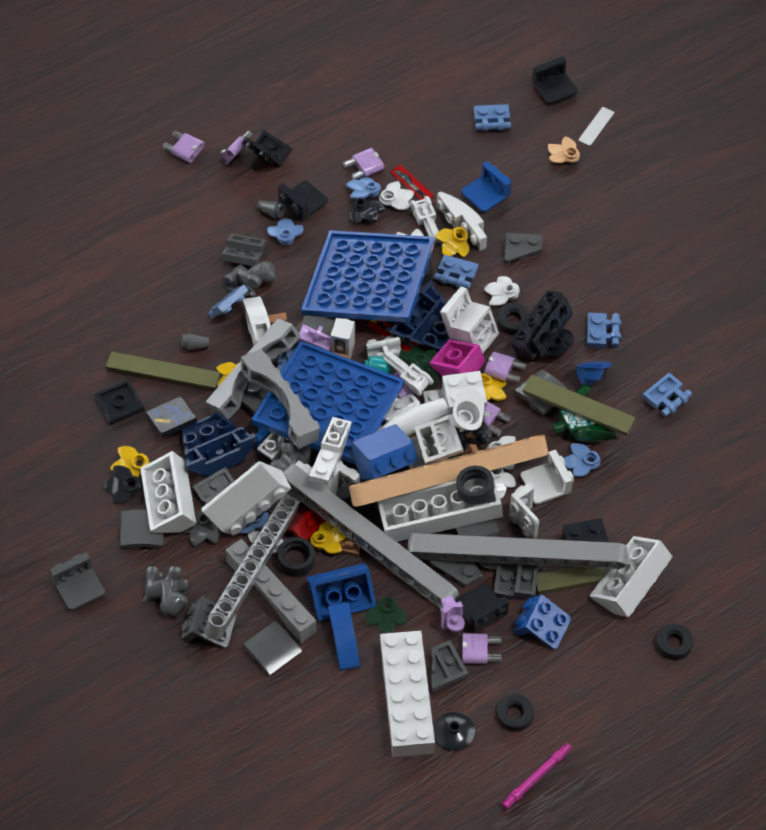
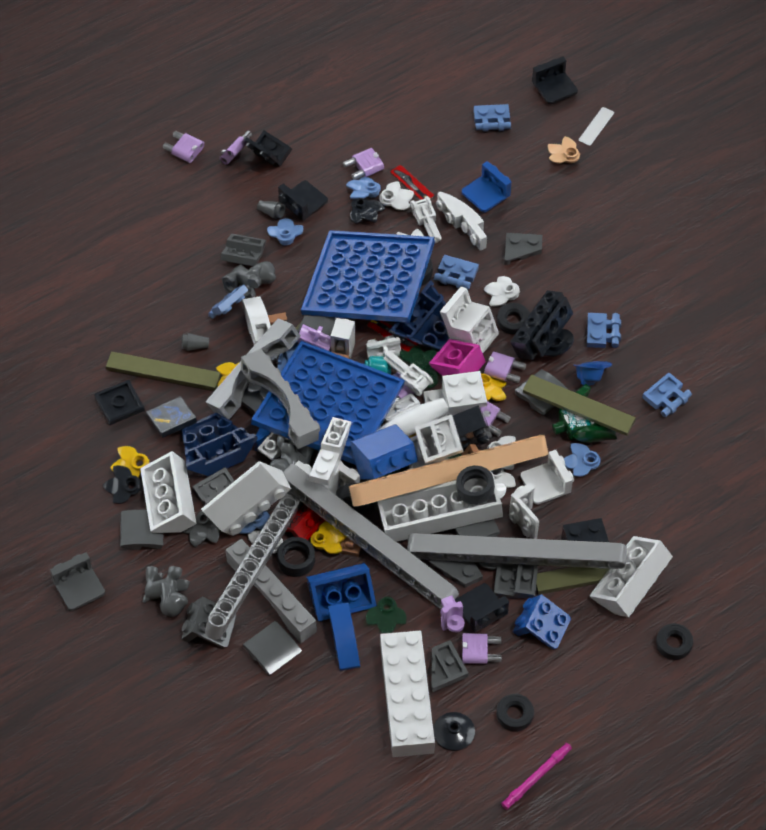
(453, 244): yellow plate -> none
(468, 409): white piece -> none

